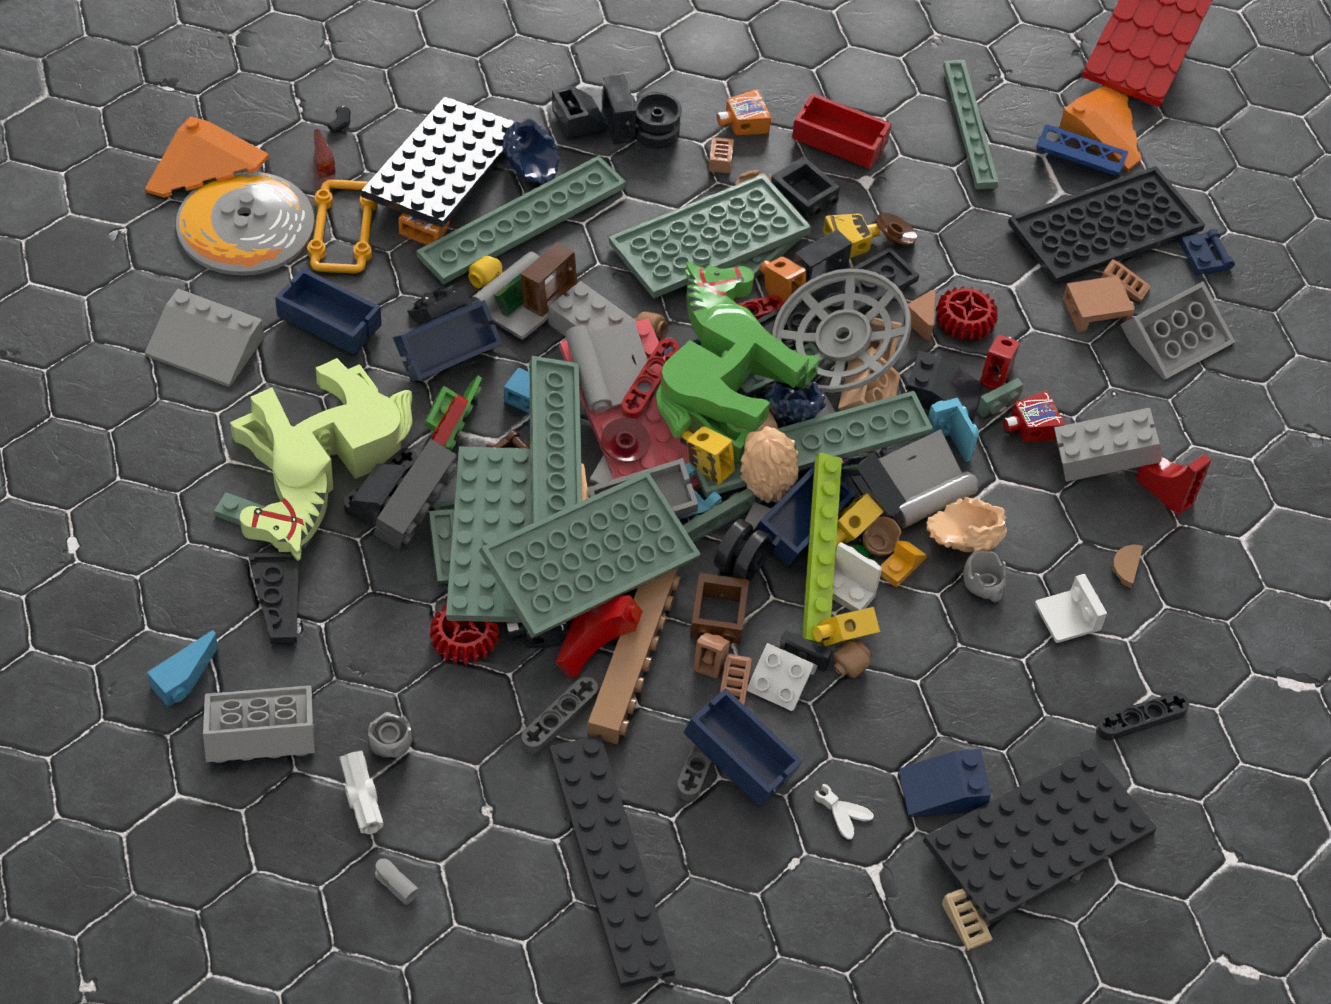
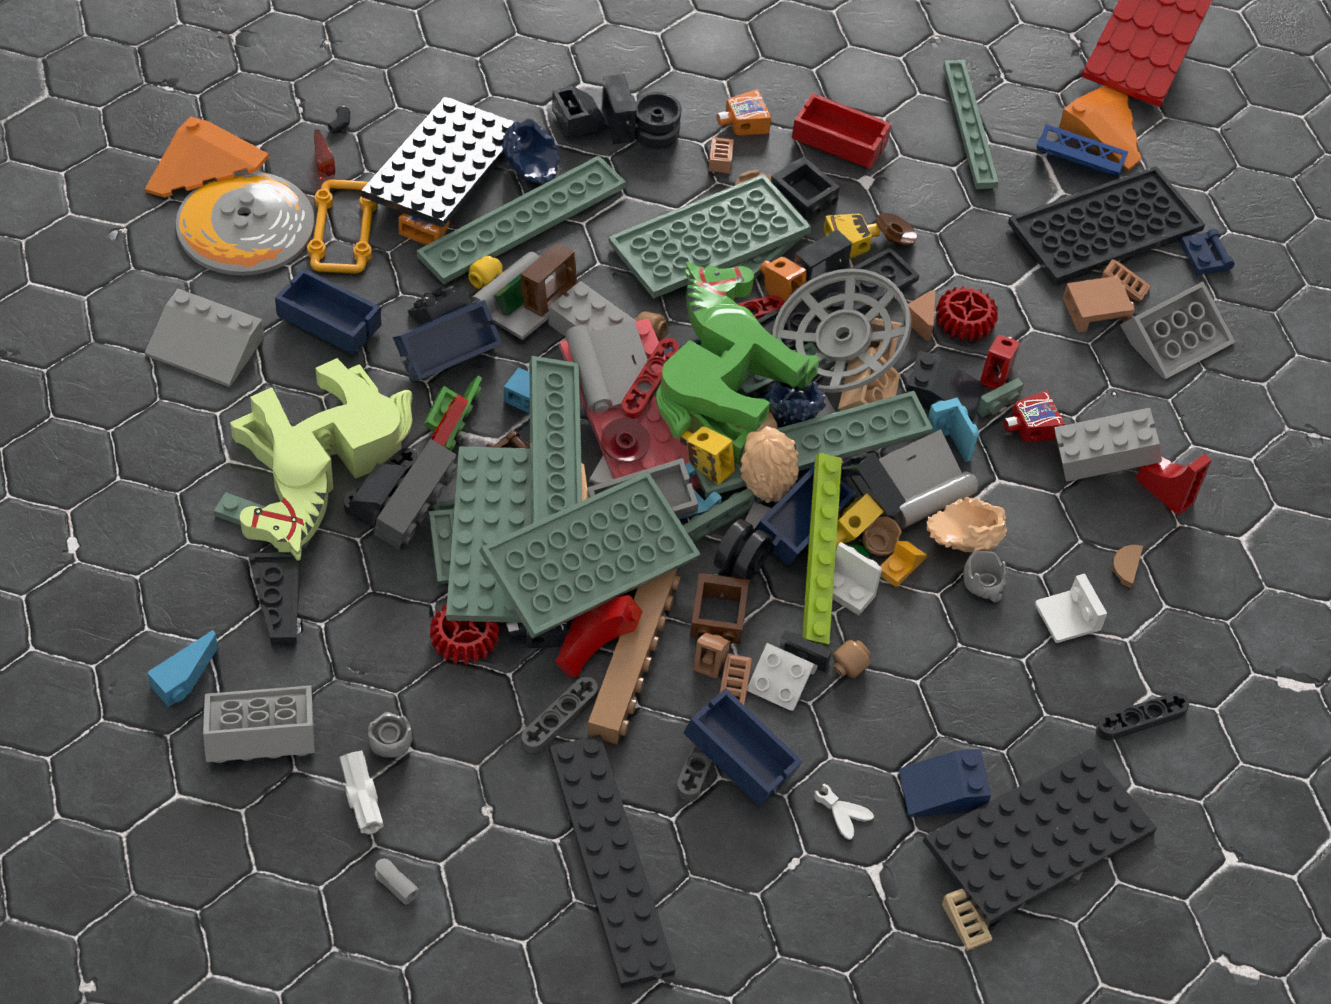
(840, 627): yellow torso -> none

